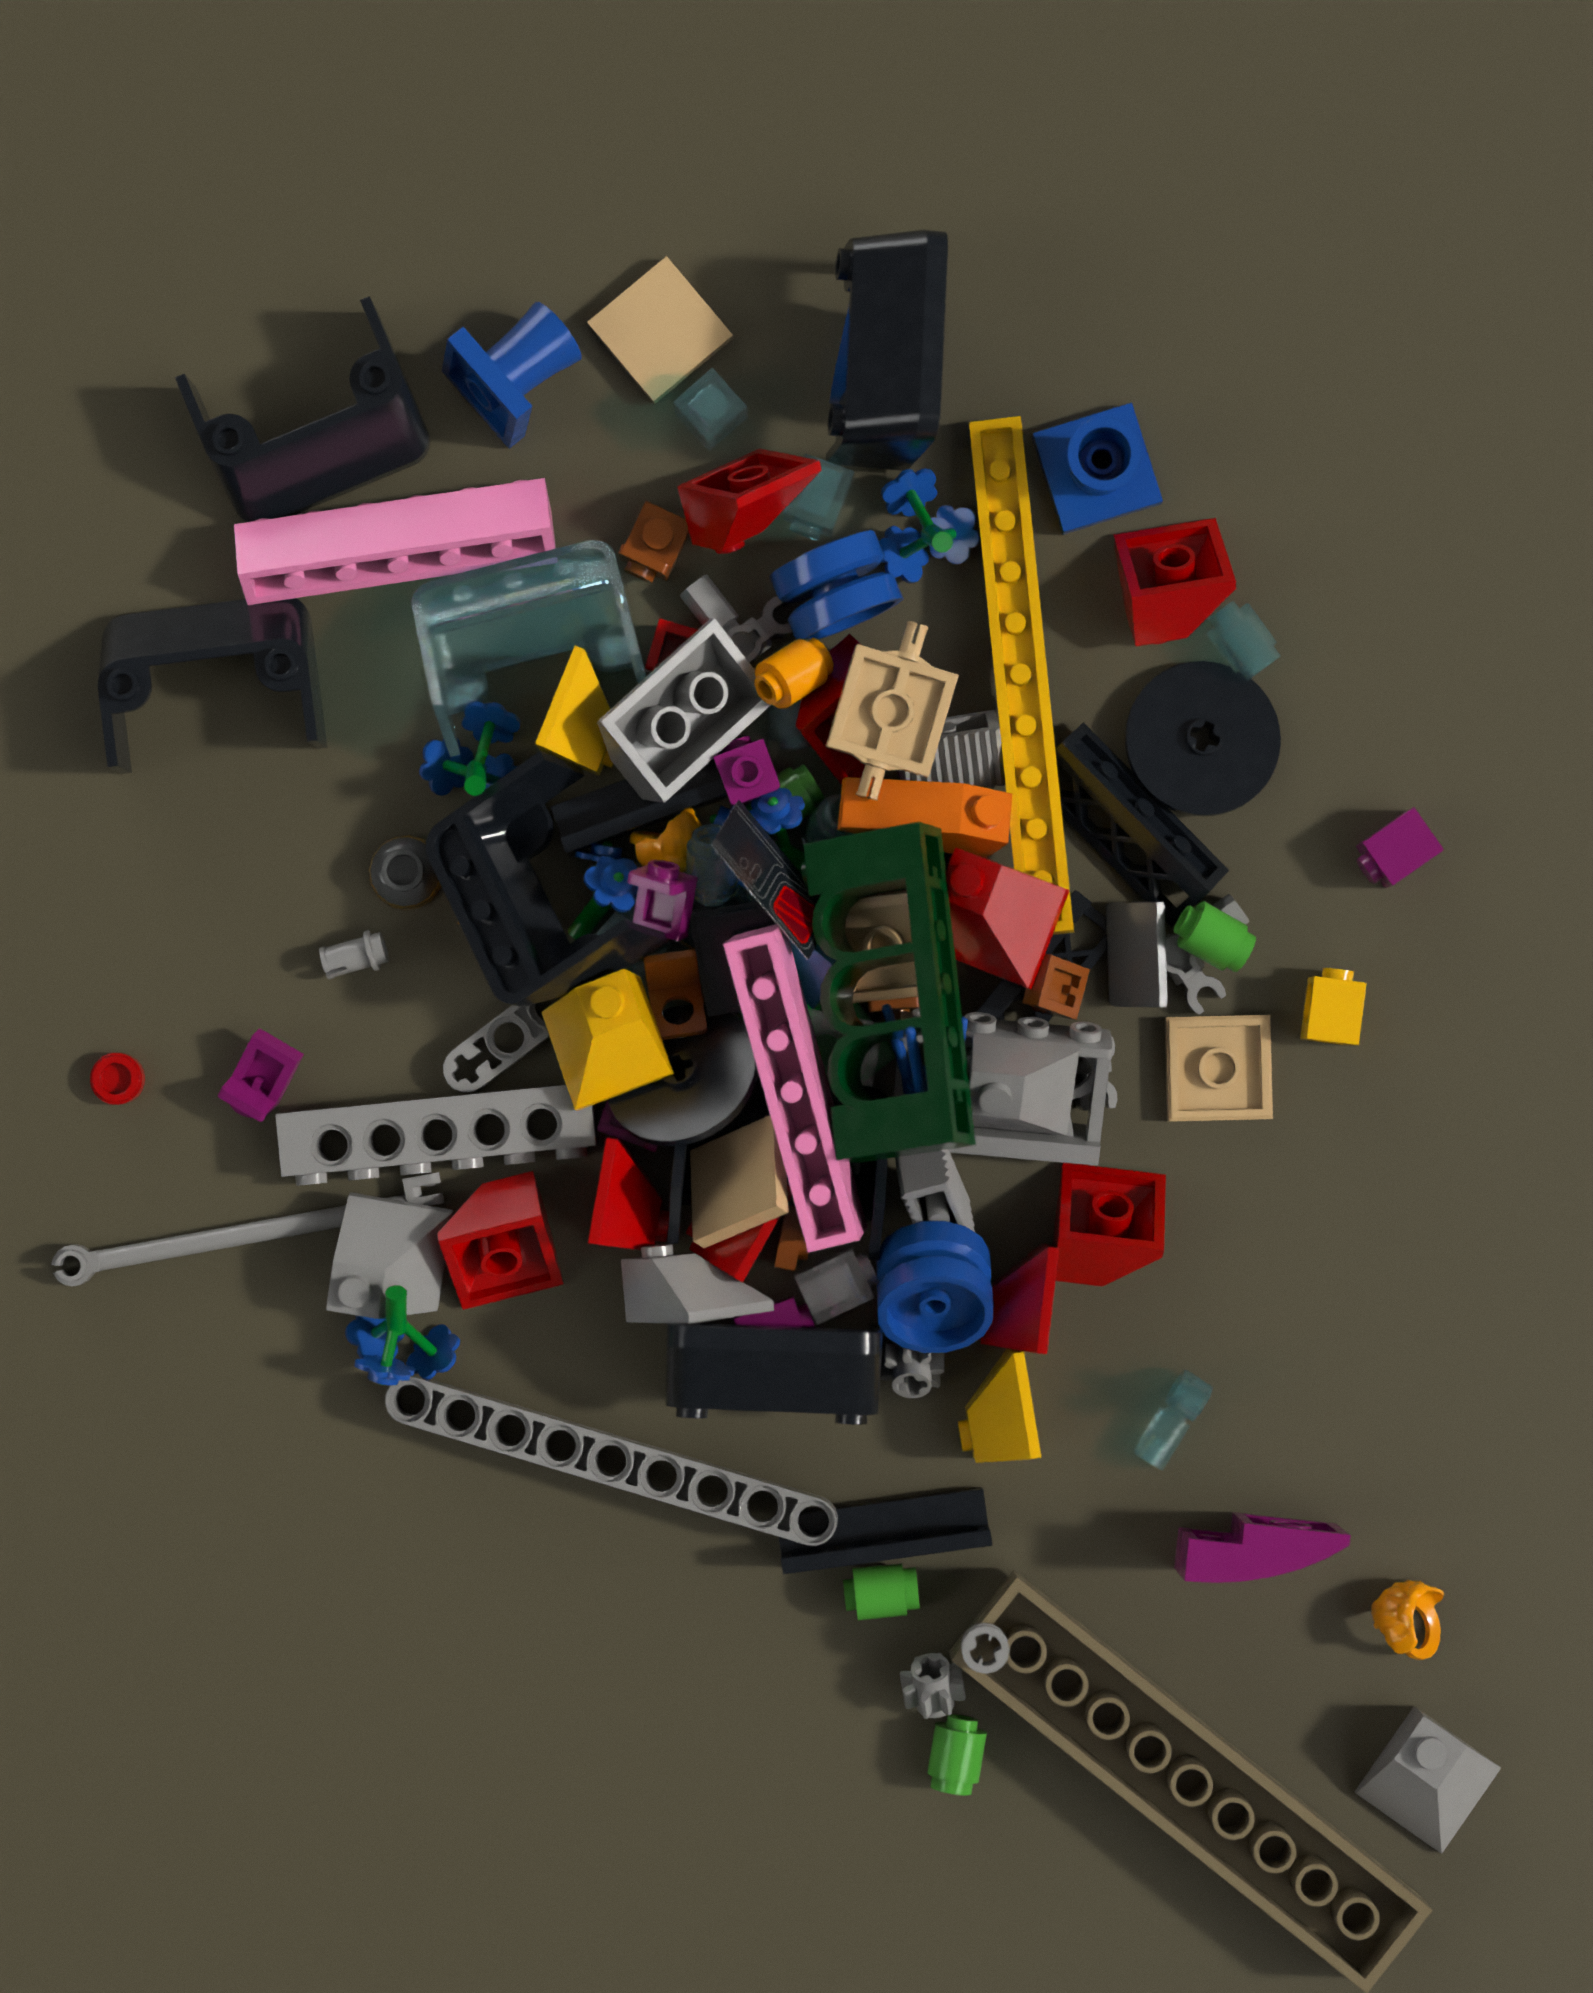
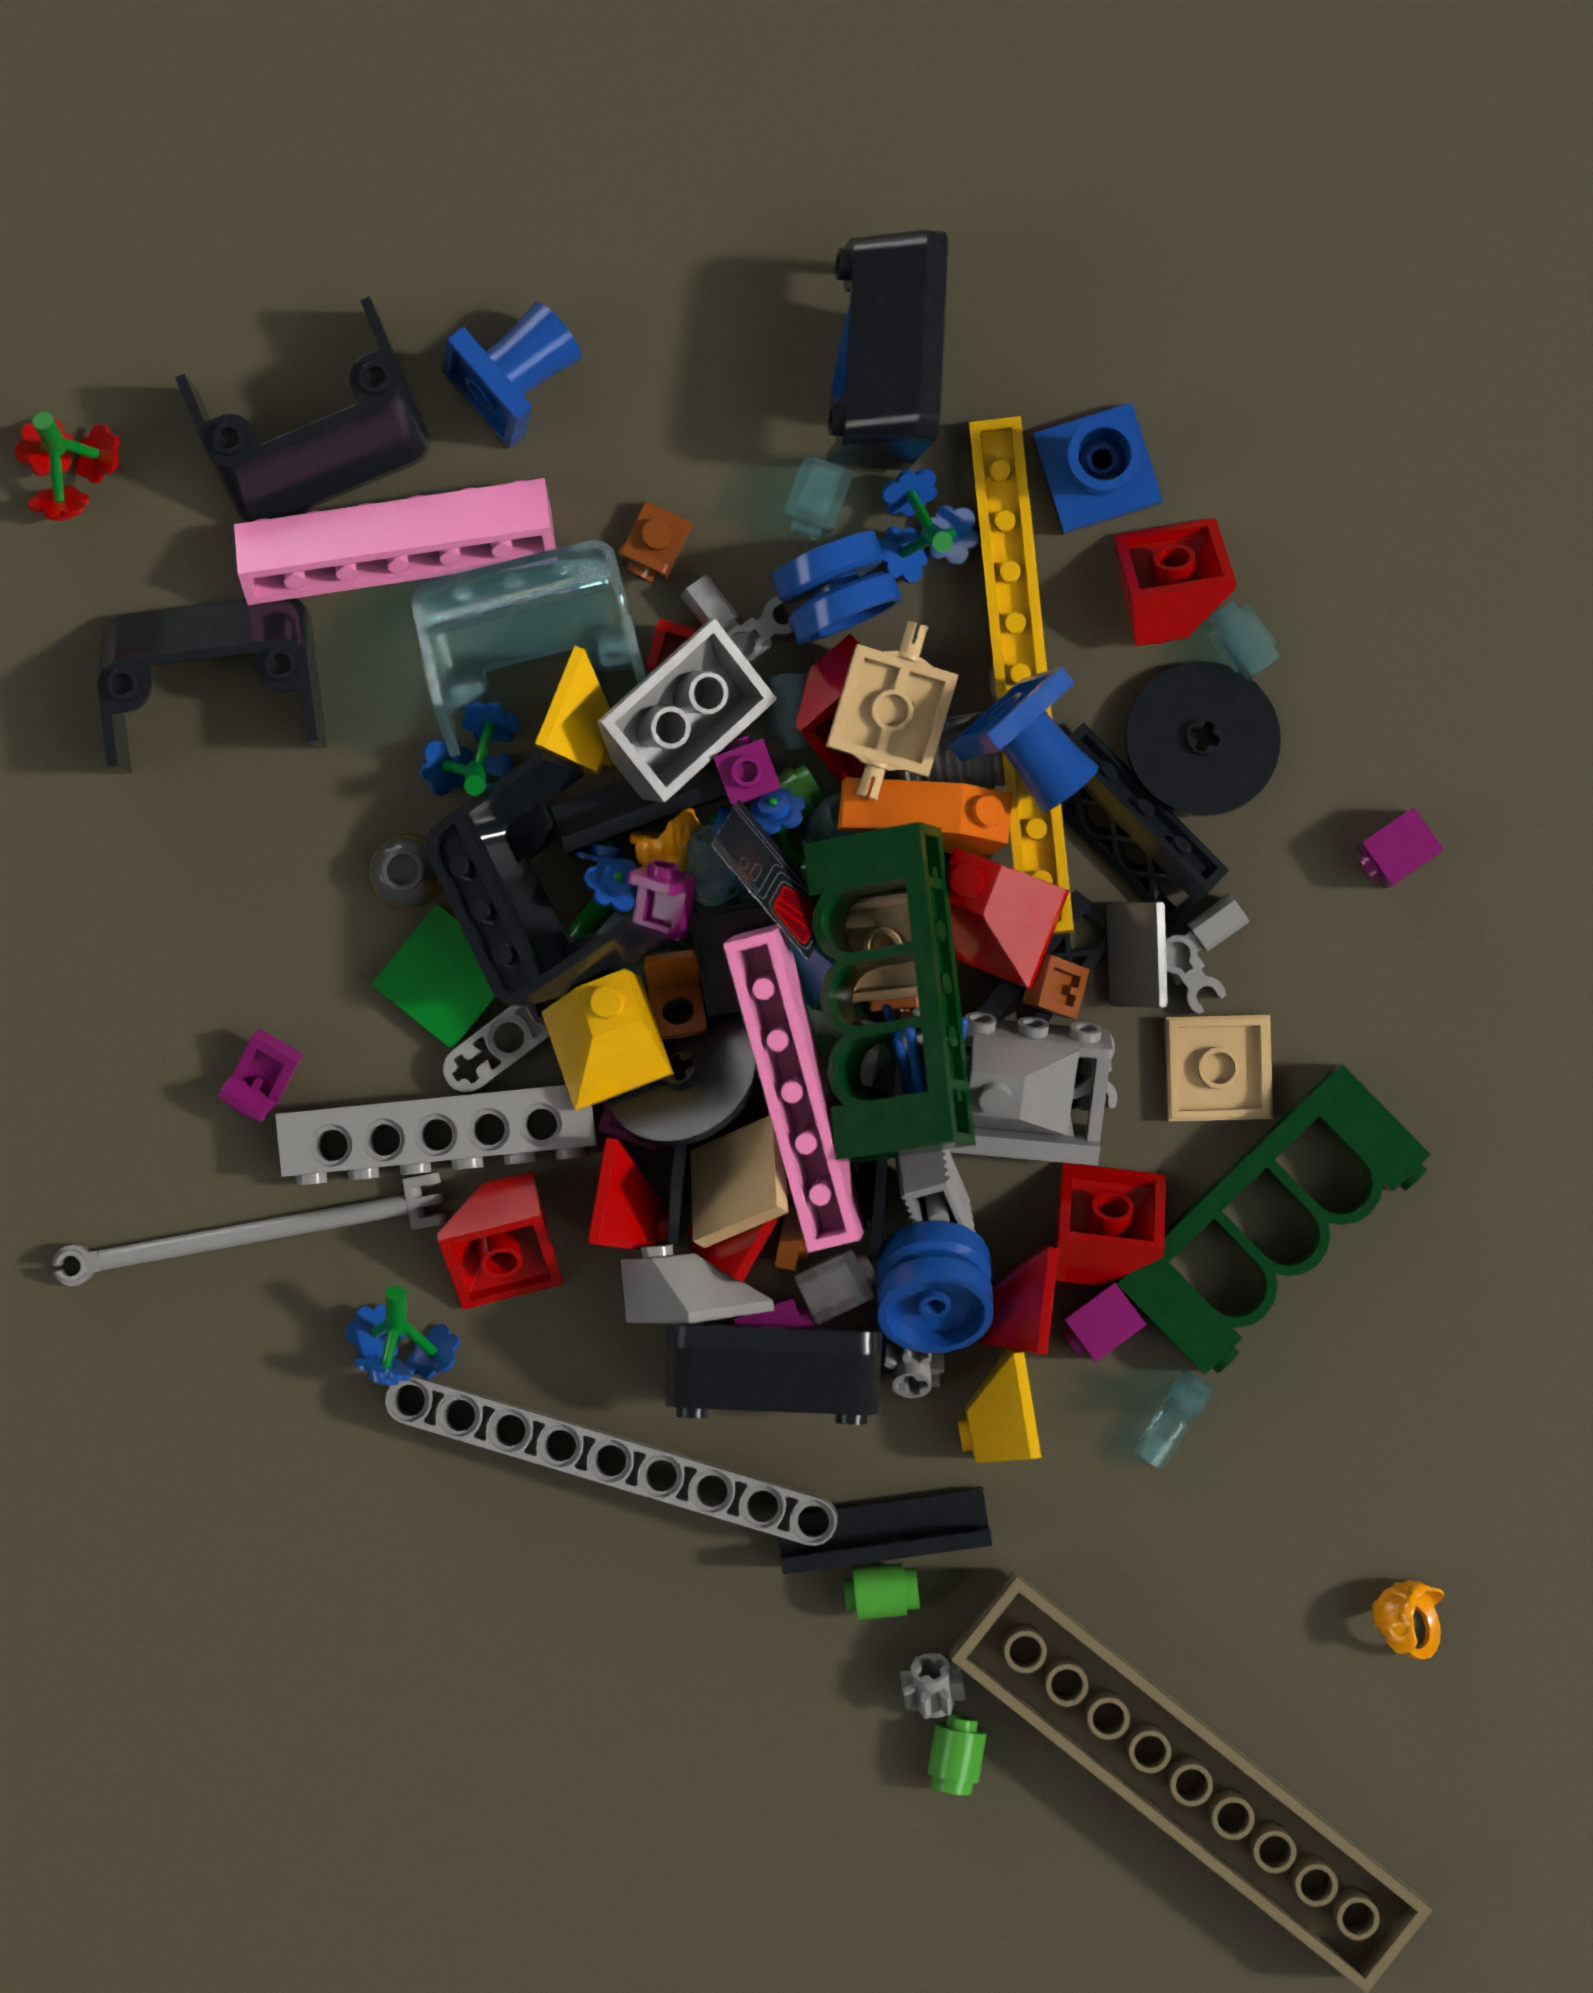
(48, 450): none -> red plant
(117, 1078): red tile -> none
(354, 955): light grey pin -> none
(386, 1246): light grey slope -> none
(437, 979): none -> green tile
(660, 330): tan tile -> none
(710, 409): clear light blue brick -> none
(743, 497): red slope -> none
(793, 672): light orange brick -> none
(969, 1643): light grey bush -> none
(1031, 739): none -> blue plant
(1101, 1322): none -> magenta brick
(1214, 937): bright green brick -> none
(1255, 1548): magenta slope -> none
(1333, 1008): yellow brick -> none
(1362, 1127): none -> dark green fence
(1427, 1779): light grey slope -> none

